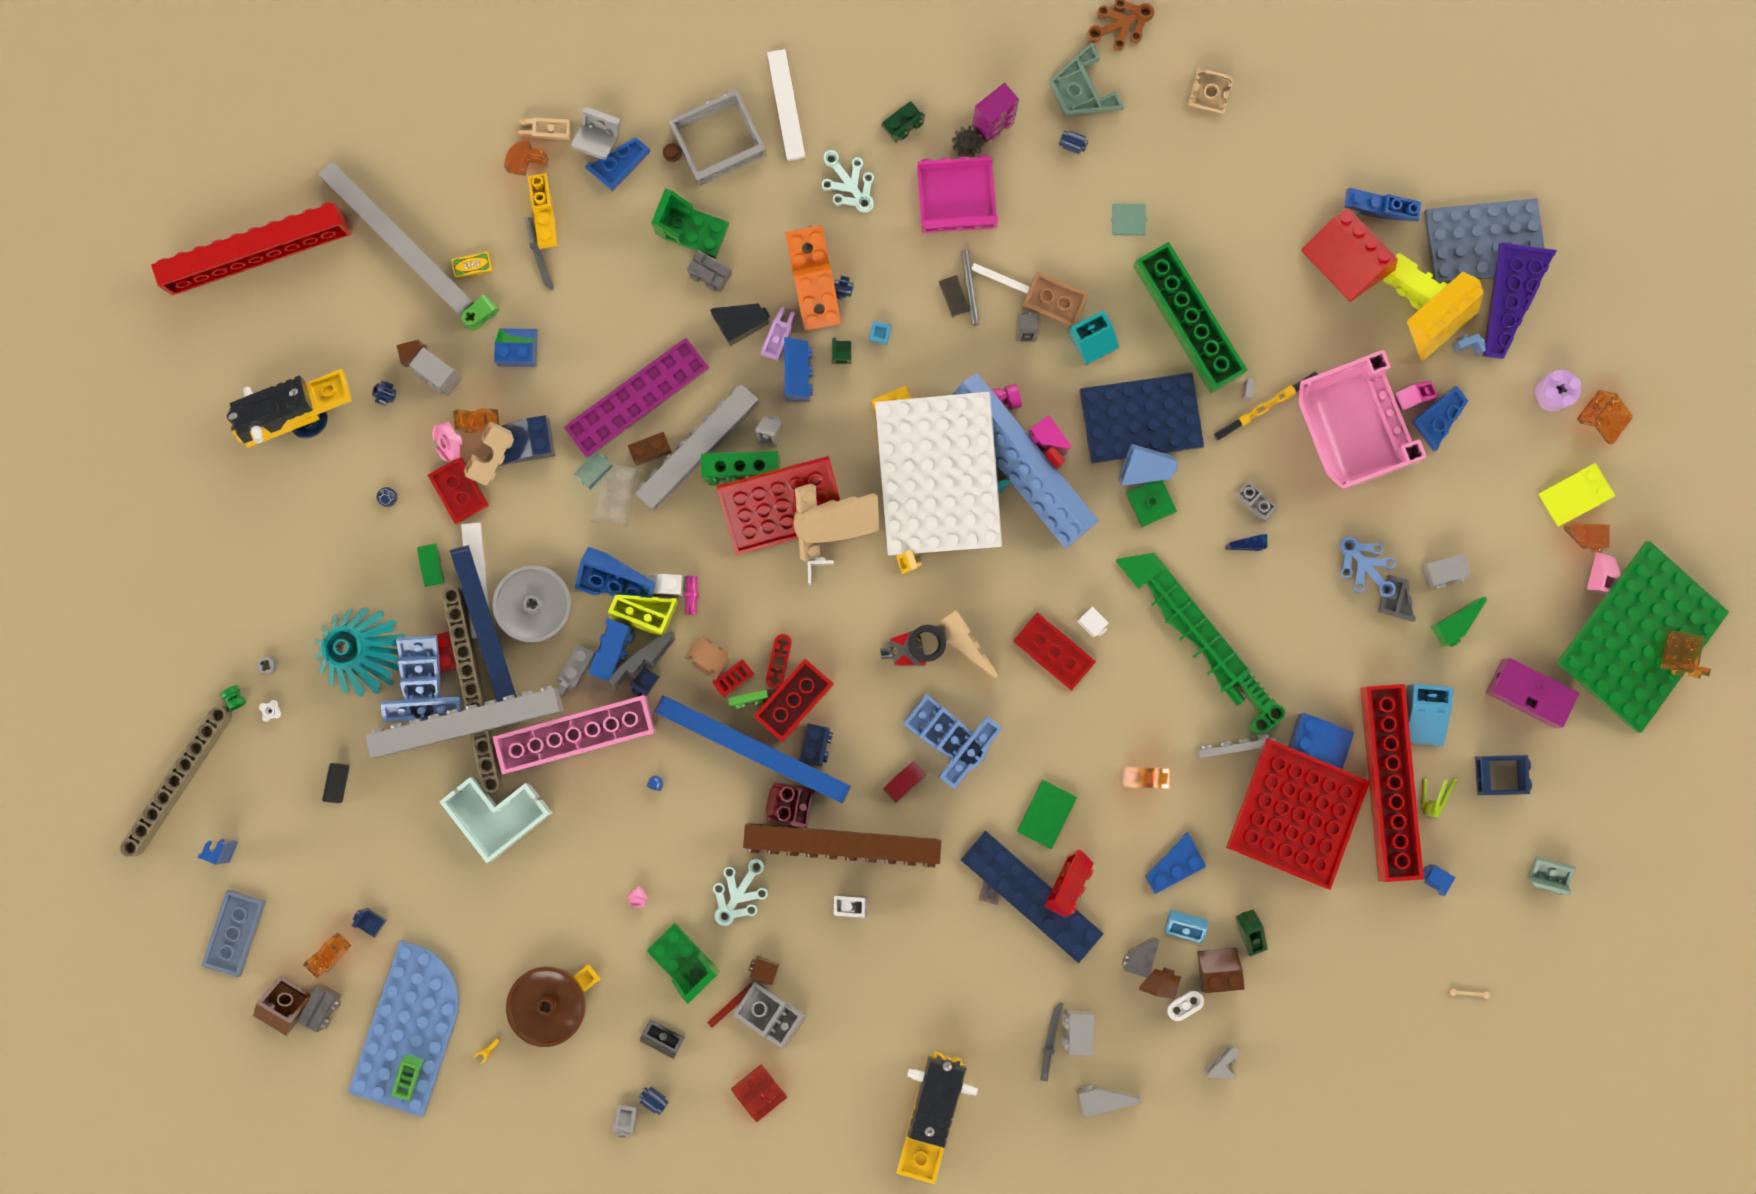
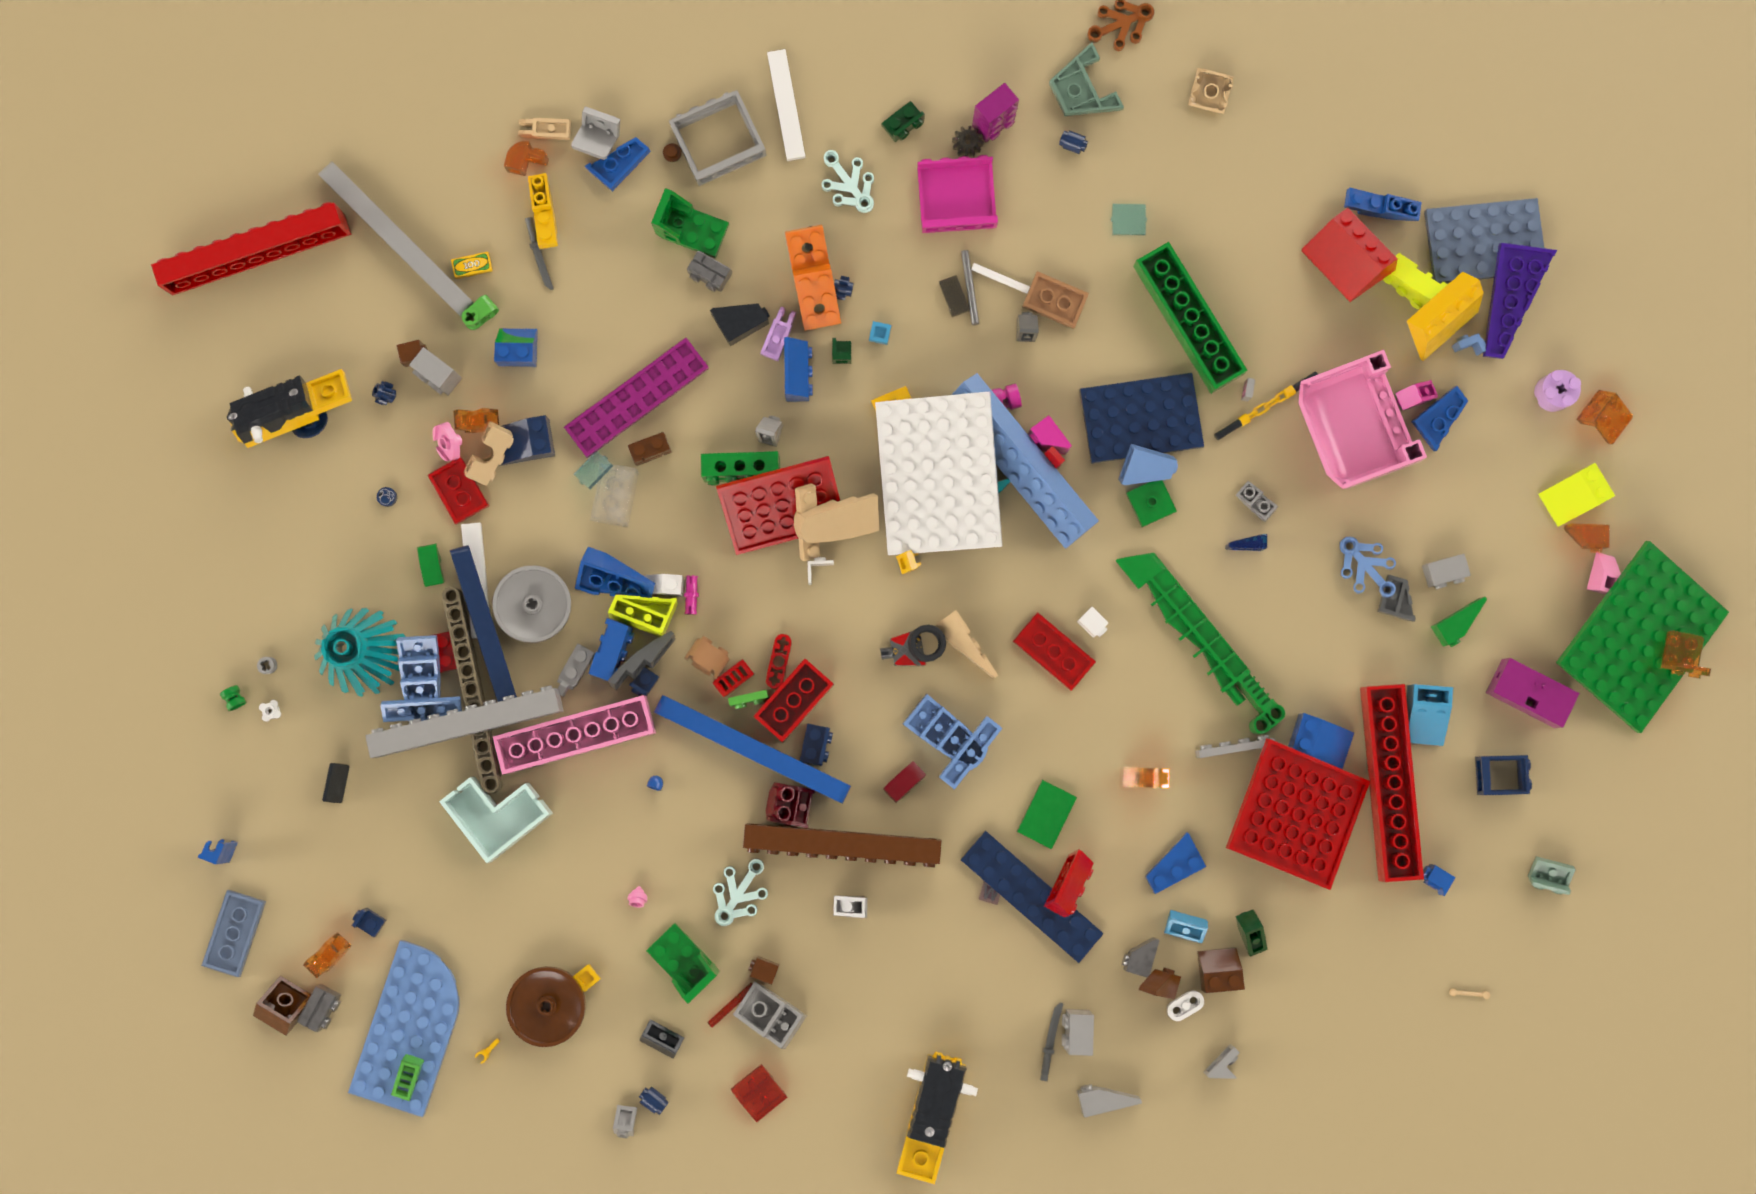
(167, 786): dark tan beam -> none
(701, 441): light grey brick -> none
(1094, 337): teal slope -> none
(1435, 808): lime plant -> none

